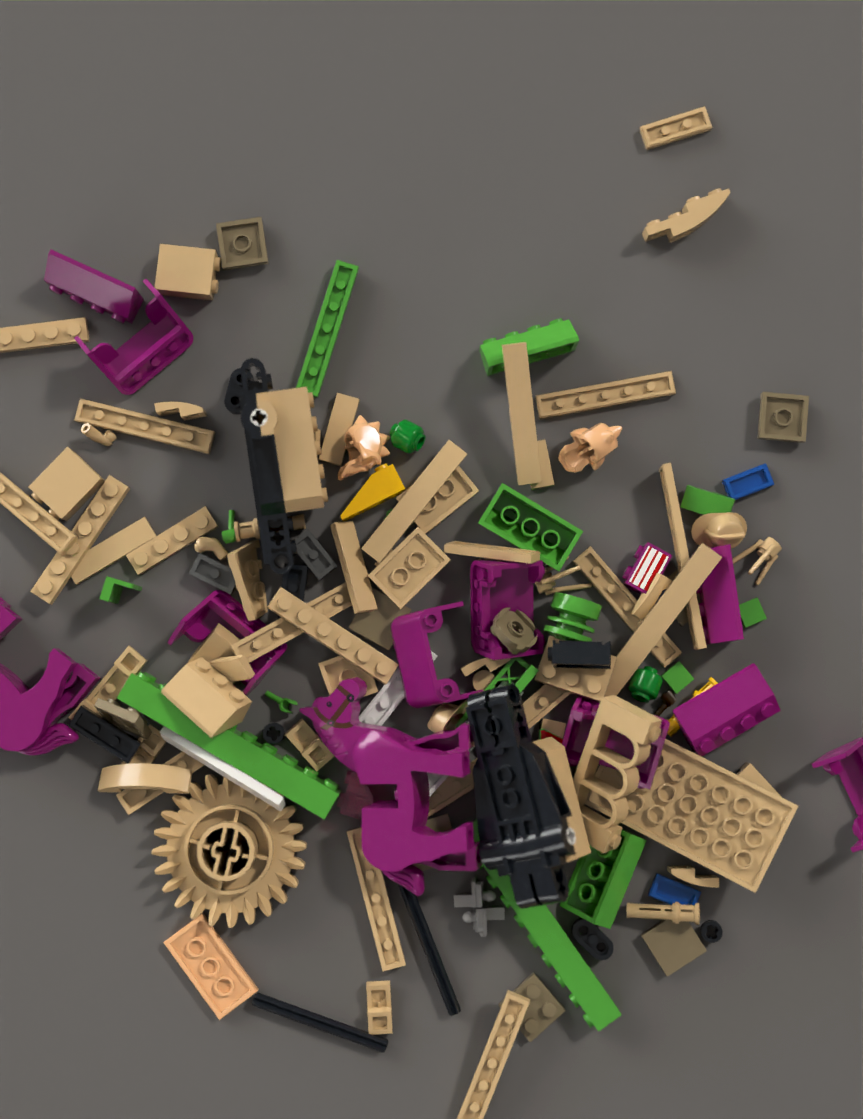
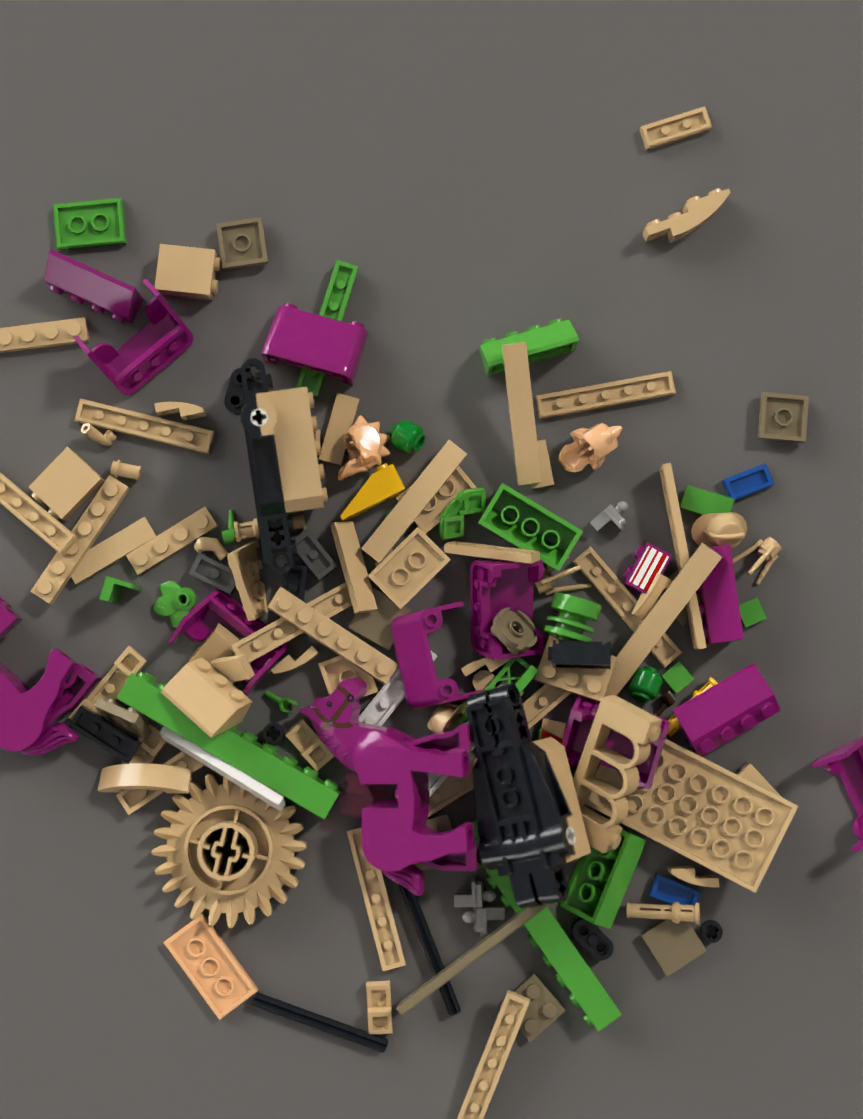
(89, 224): none -> bright green tile
(125, 470): none -> tan pin
(171, 602): none -> bright green plate
(290, 664): none -> tan slope
(315, 343): none -> magenta windscreen
(452, 518): none -> bright green tile
(468, 958): none -> dark tan tile
(611, 513): none -> light grey piece

